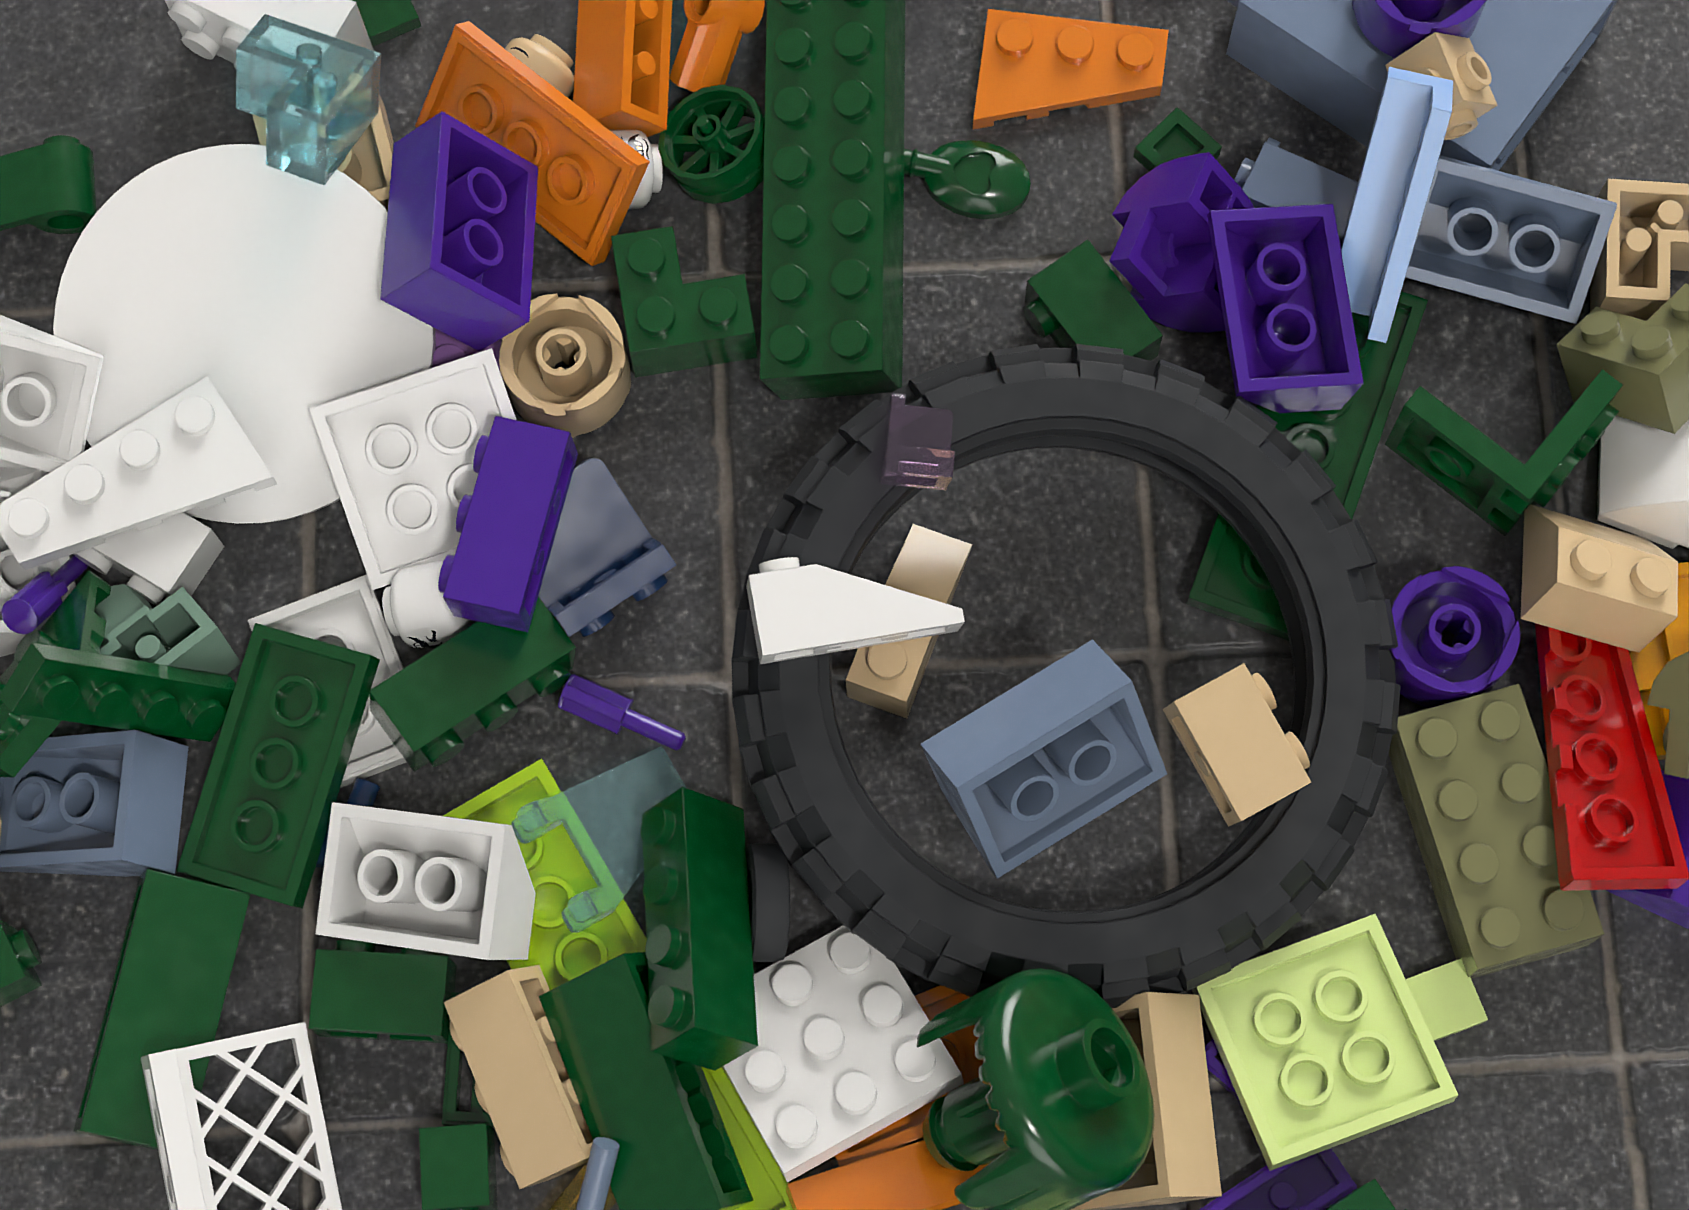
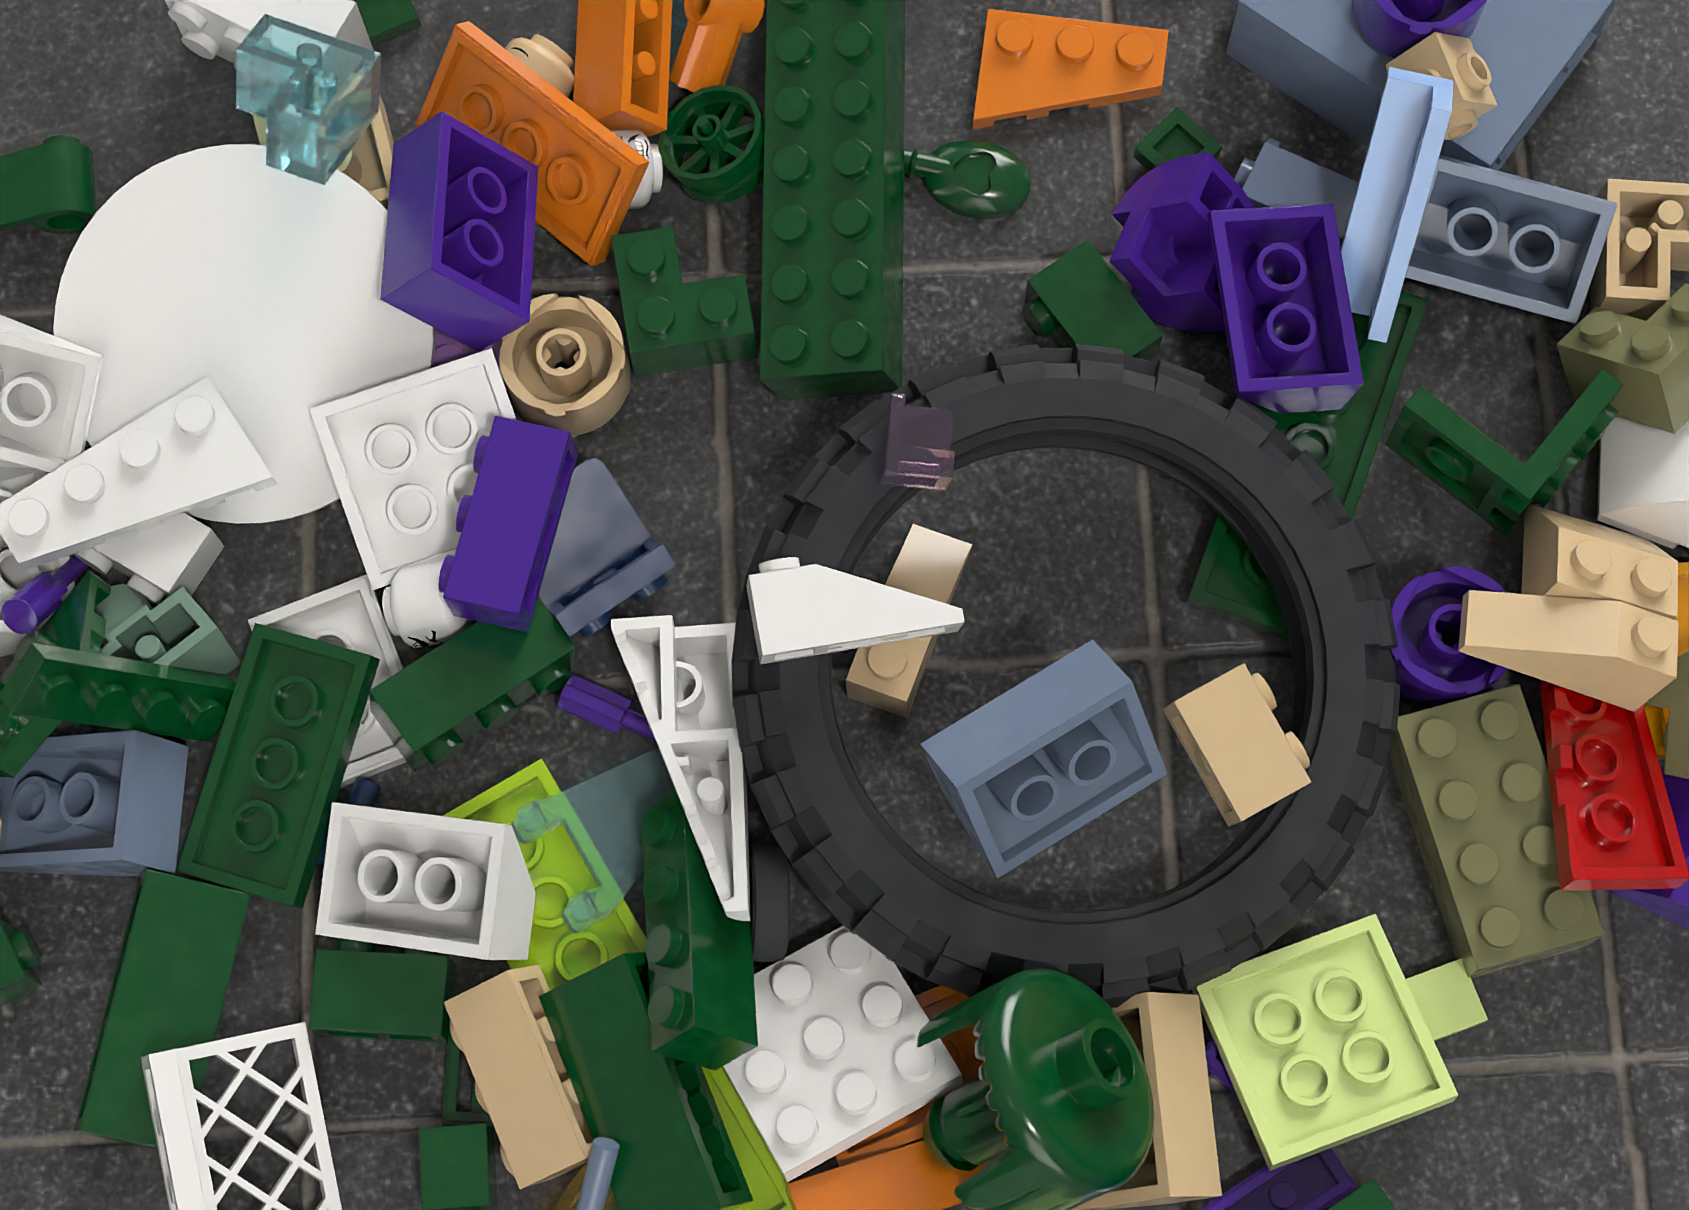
(687, 699): none -> white wedge
(1574, 643): none -> tan slope

